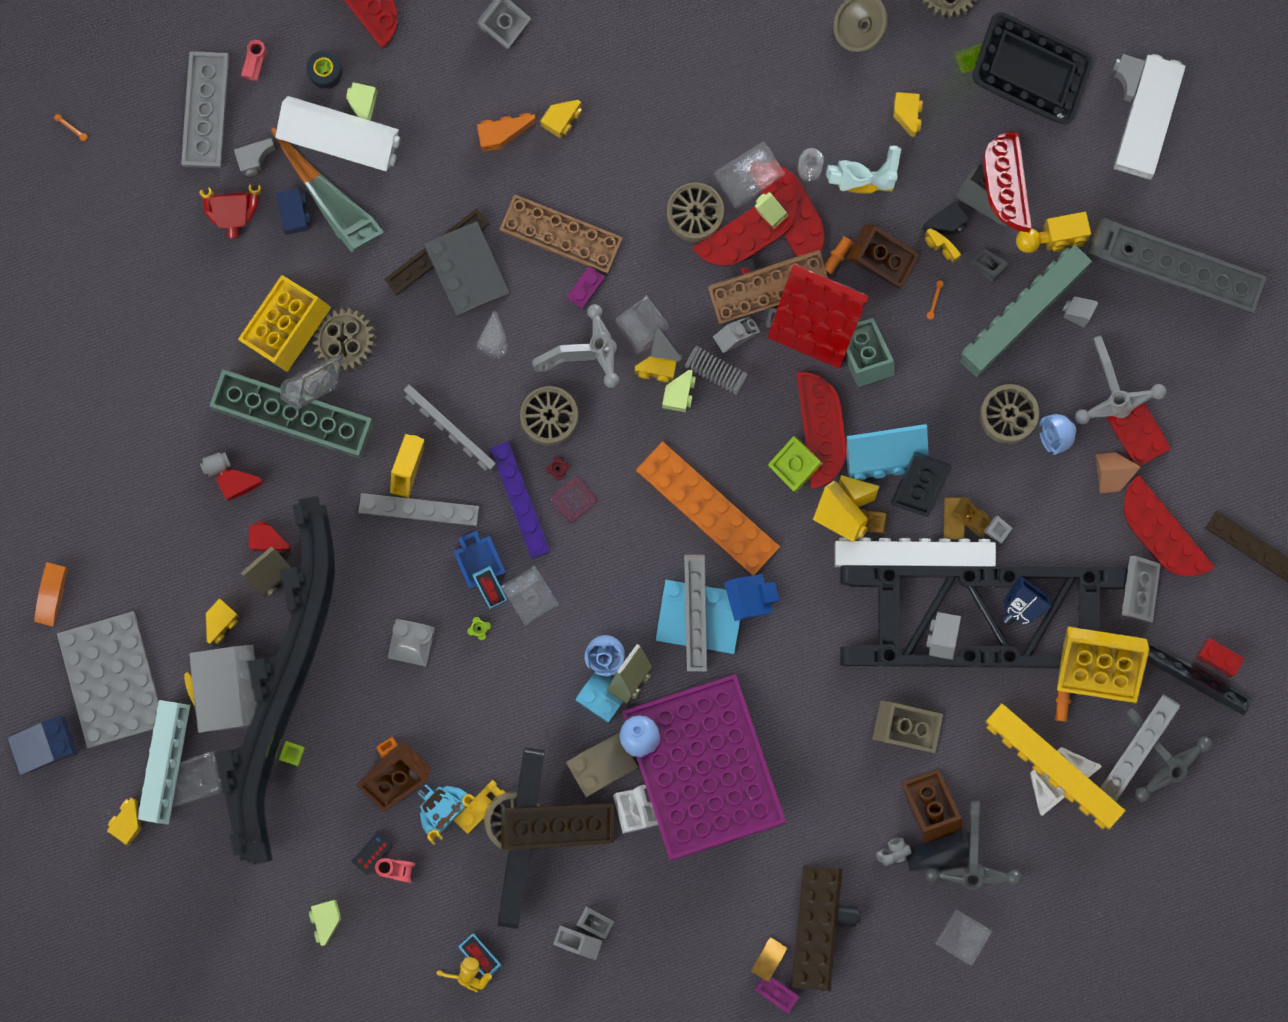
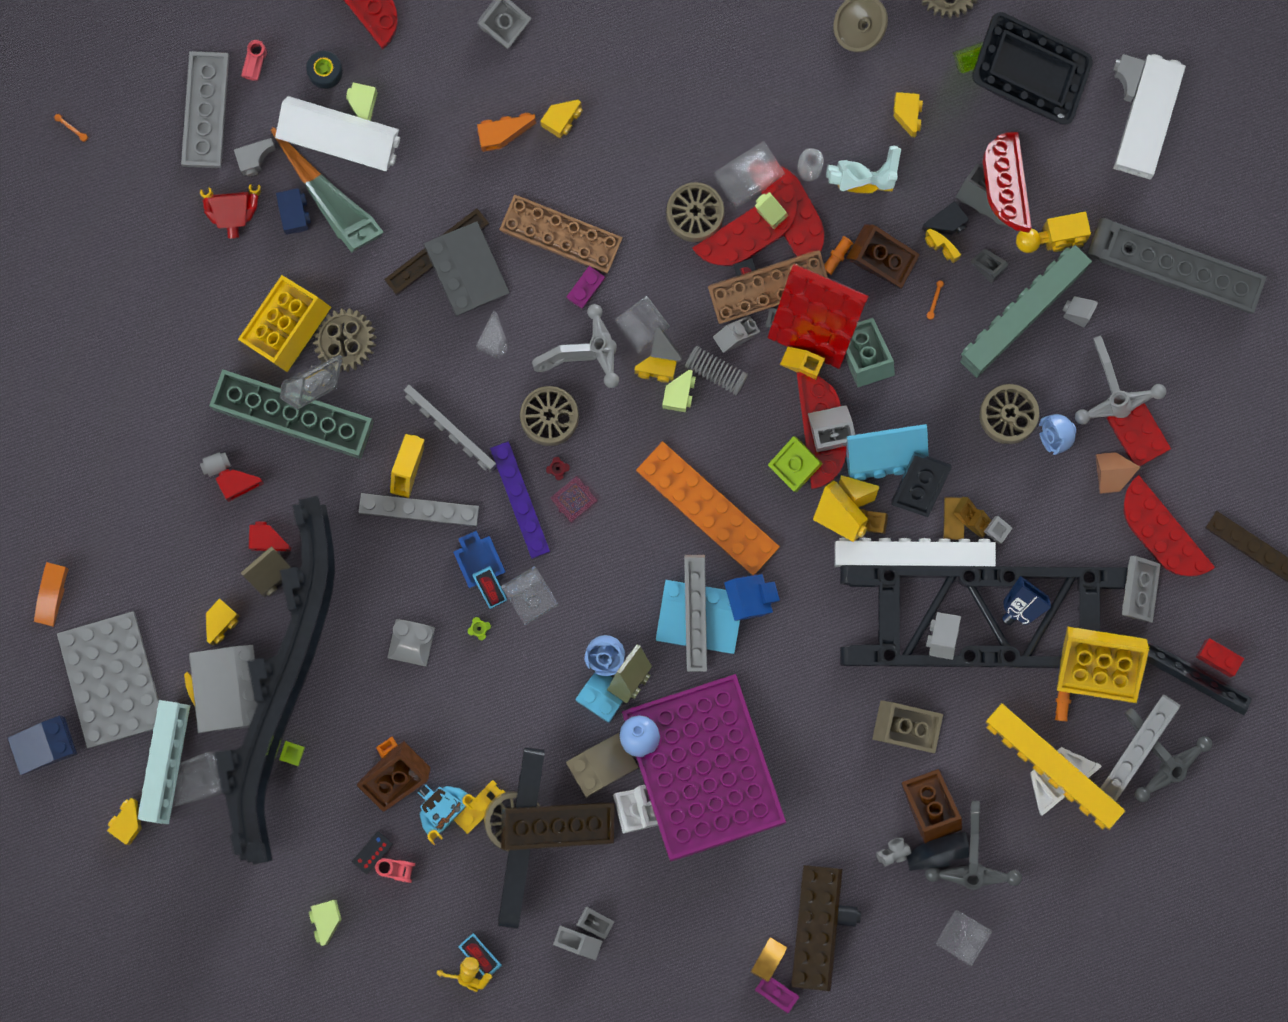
(802, 361): none -> yellow slope
(831, 428): none -> light grey slope

